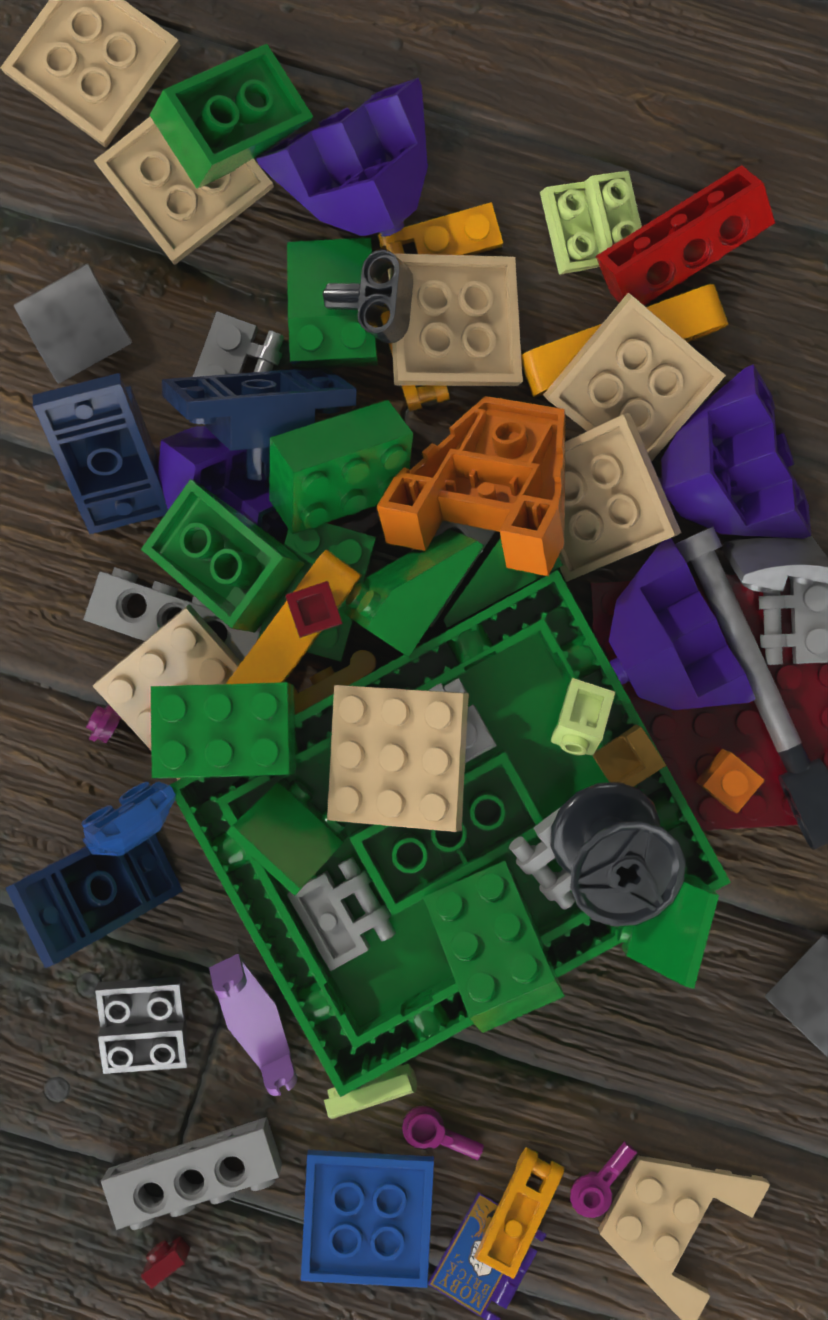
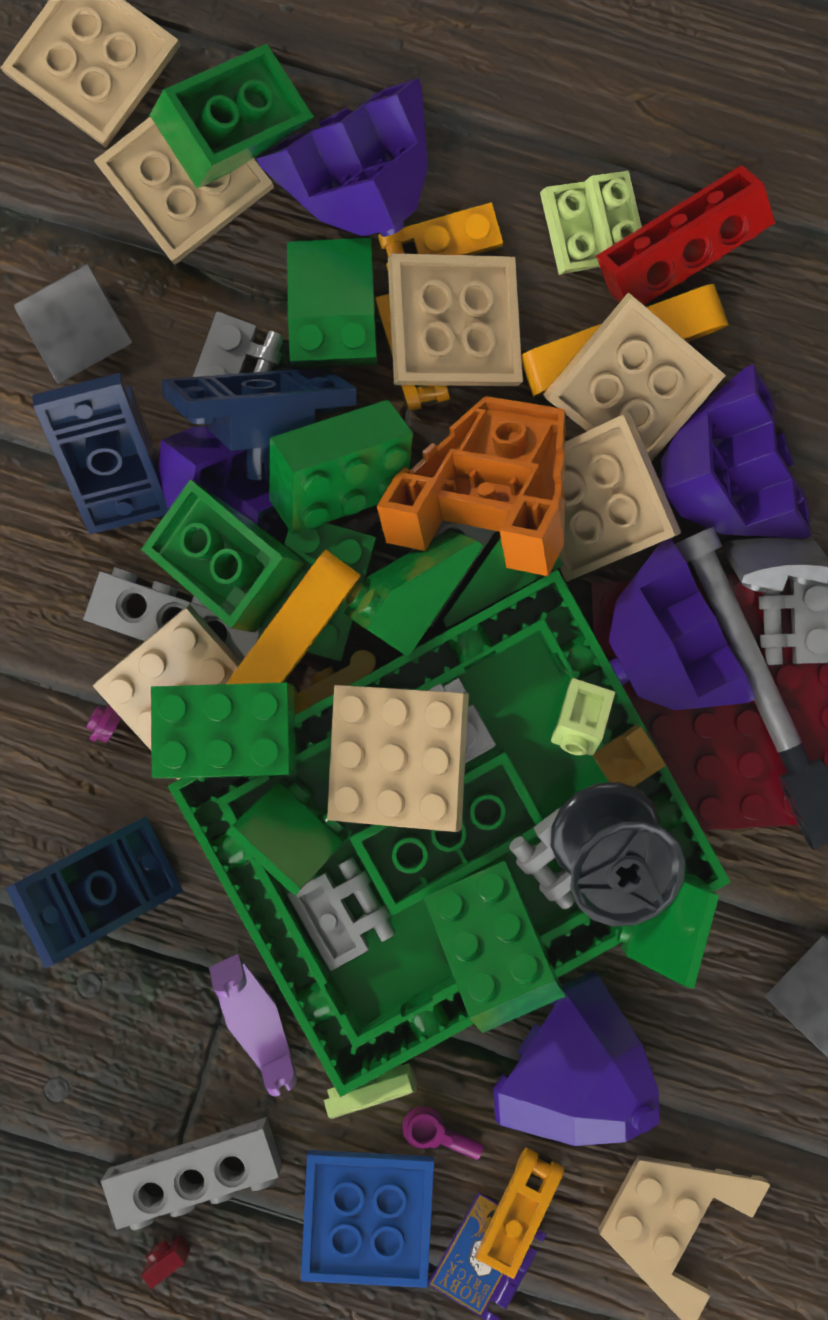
(138, 819): blue slope -> none
(142, 1025): flat silver slope -> none
(313, 609): dark red plate -> none
(374, 297): black beam -> none
(580, 1074): none -> dark purple brick
(592, 1192): magenta plate -> none
(729, 780): orange brick -> none

